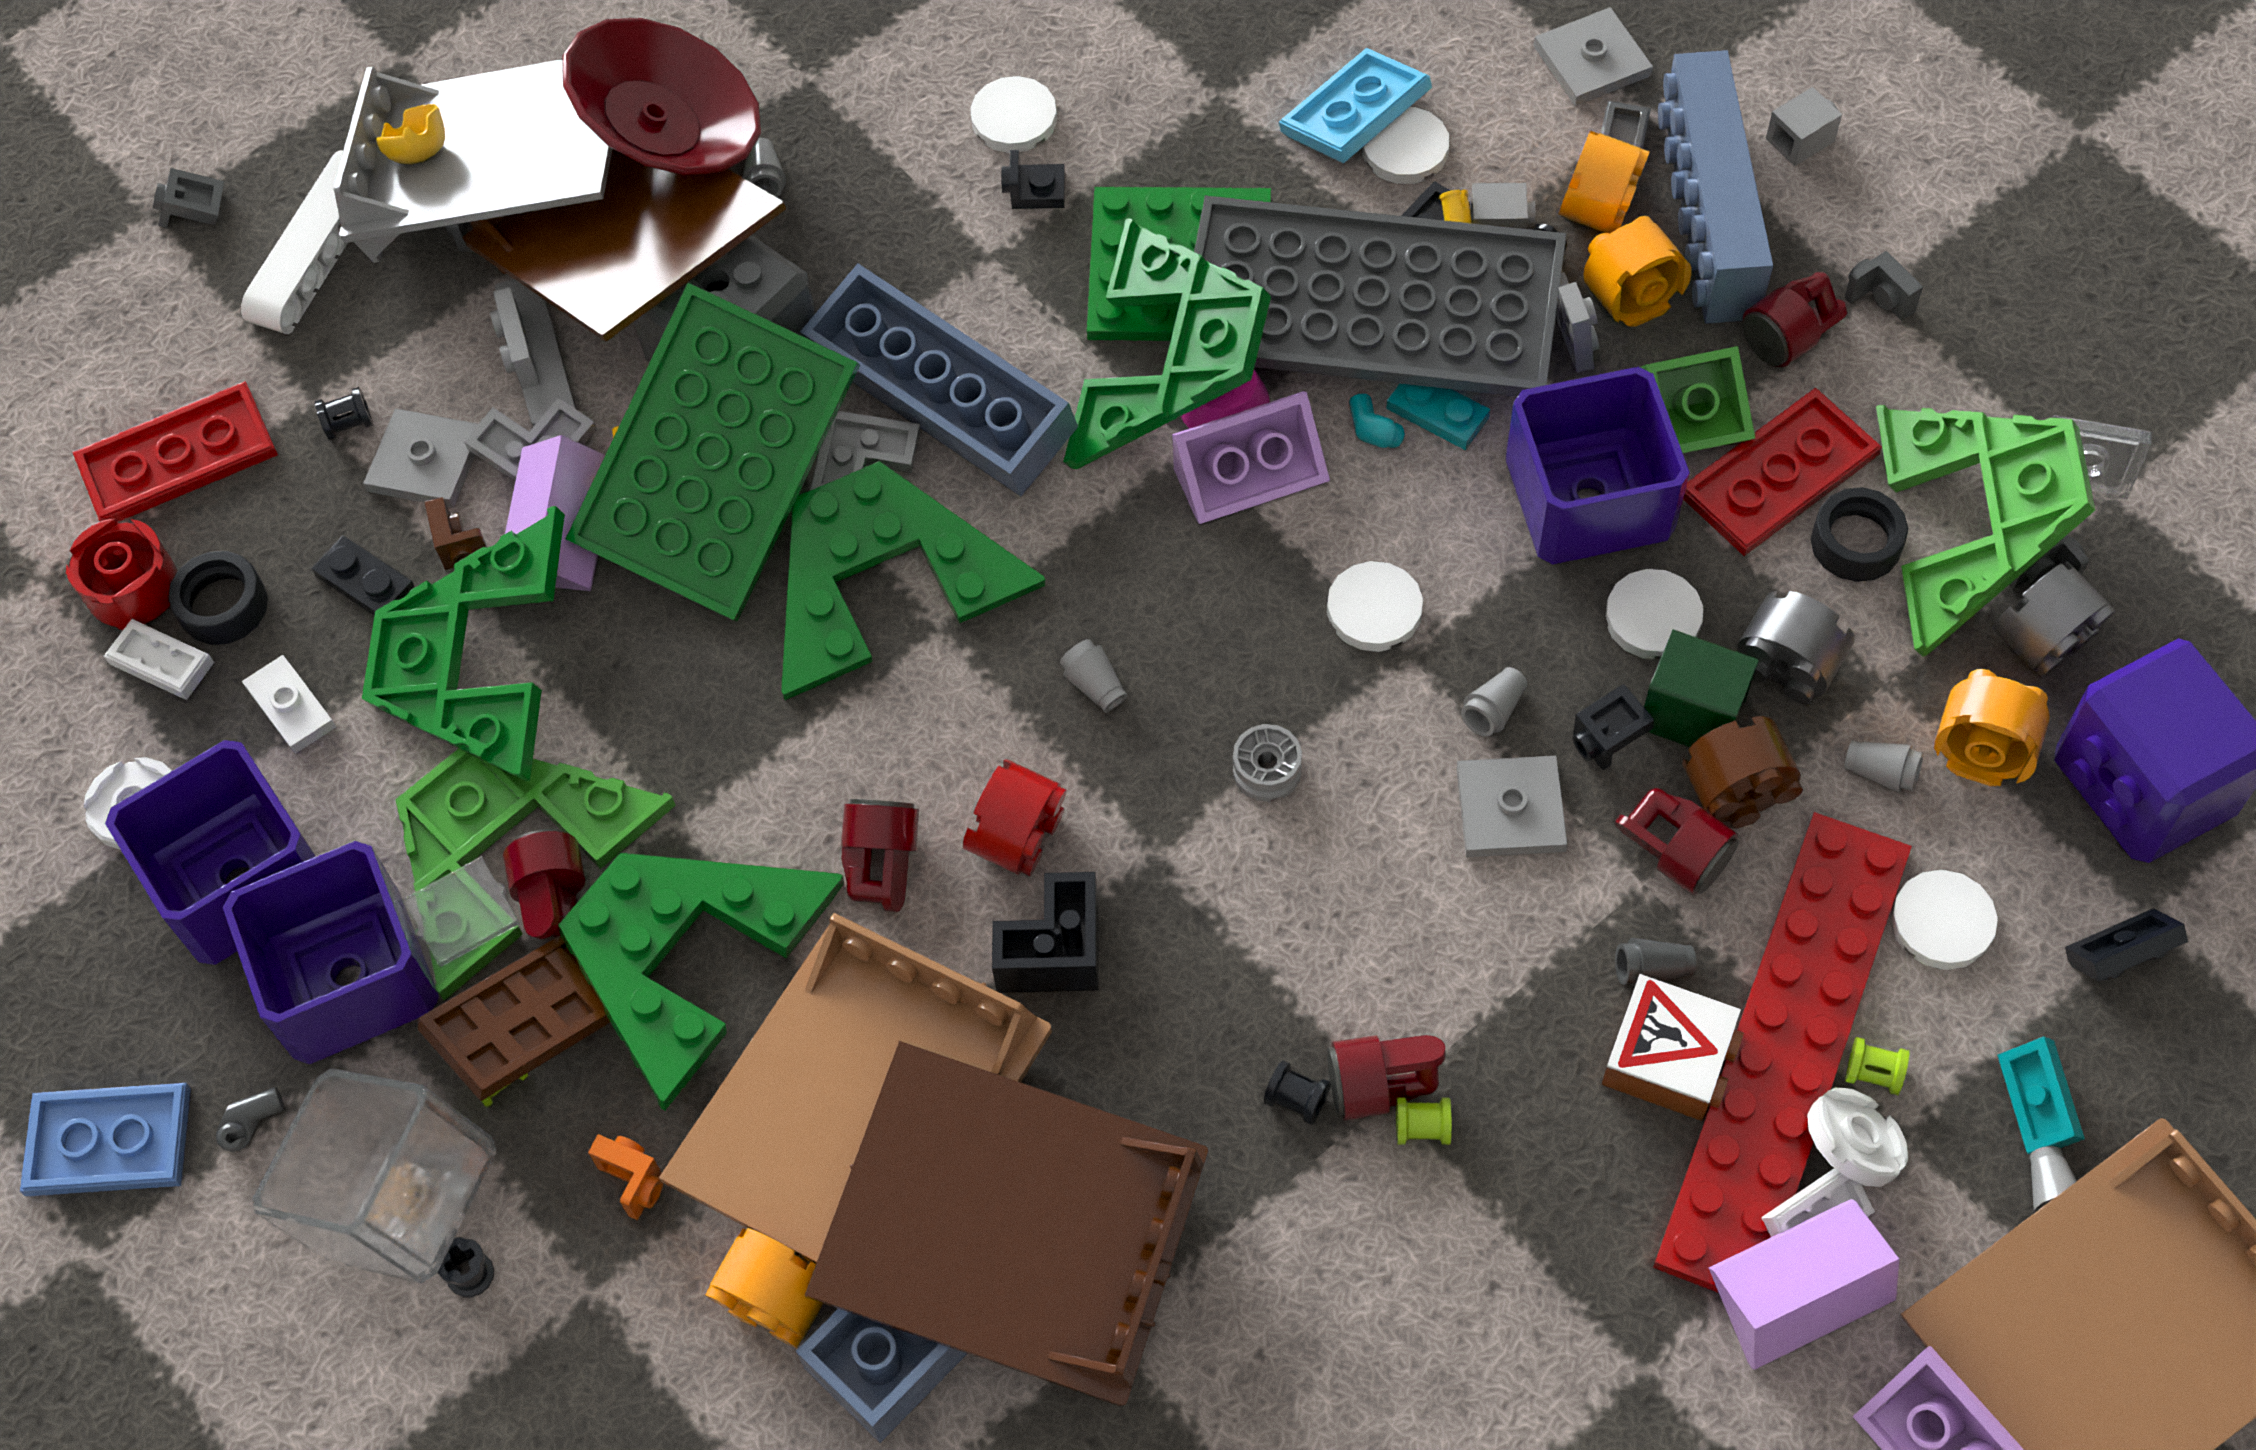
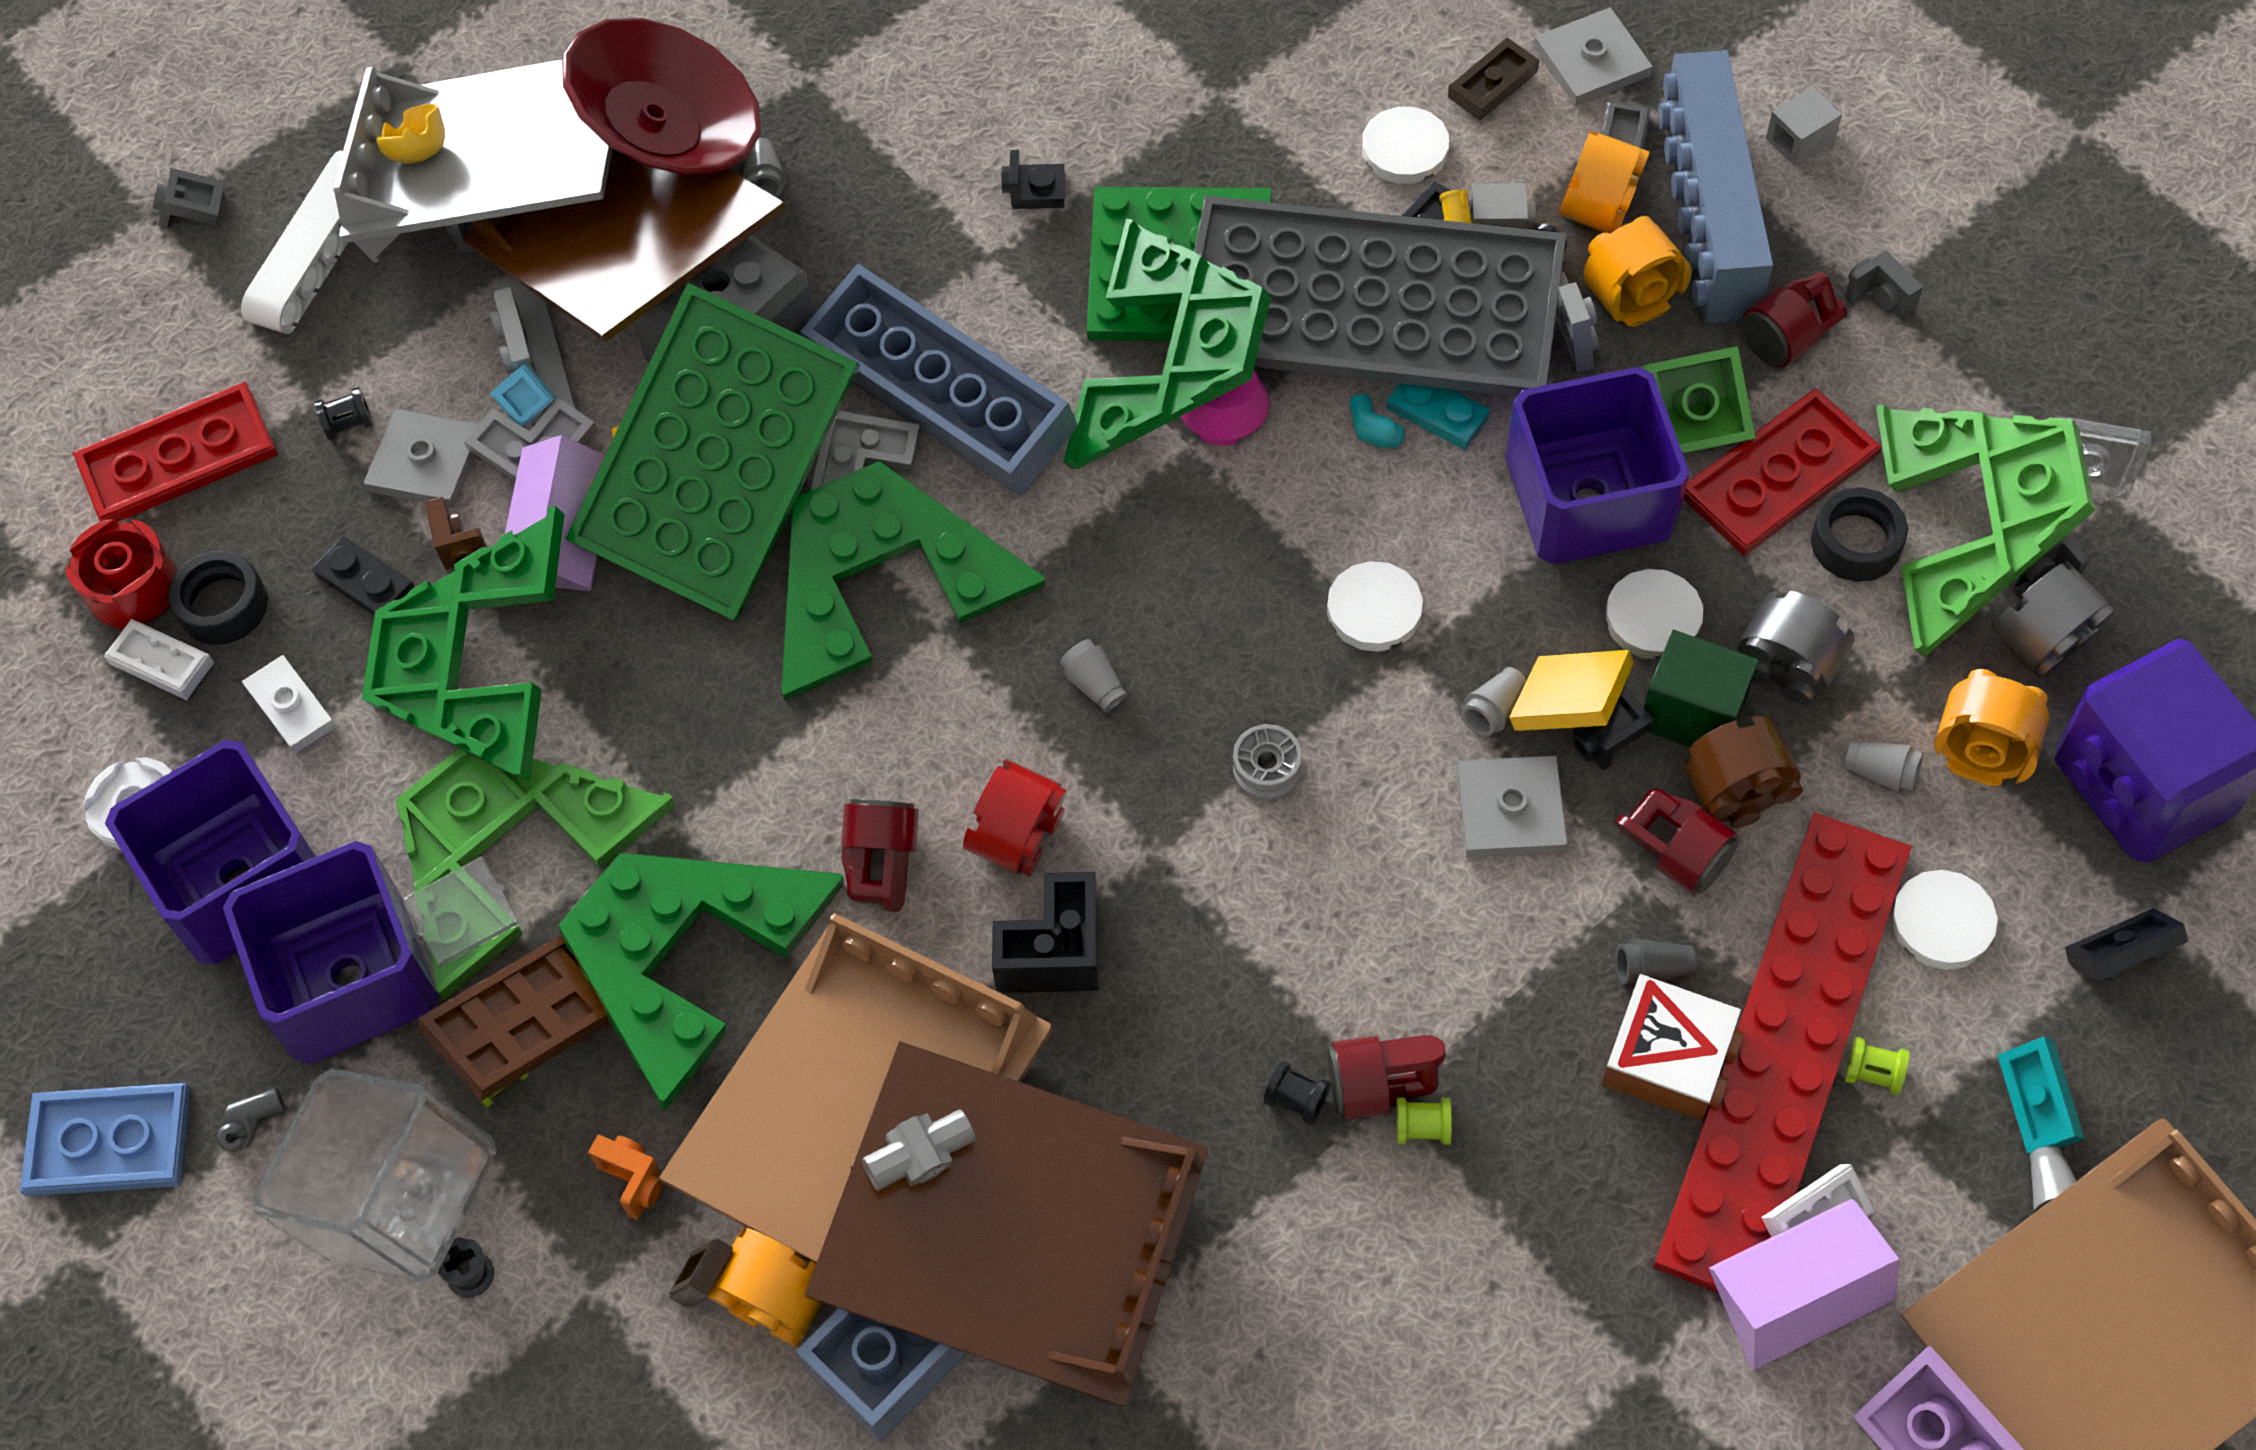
(523, 395): none -> medium azure tile
(544, 876): dark red piece -> none
(700, 1272): none -> dark brown tile
(918, 1149): none -> light grey axle
(1013, 114): white tile -> none
(1249, 457): lavender slope -> none
(1355, 105): medium azure tile -> none
(1493, 78): none -> dark brown plate
(1572, 690): none -> yellow tile
(1857, 1137): white tile -> none

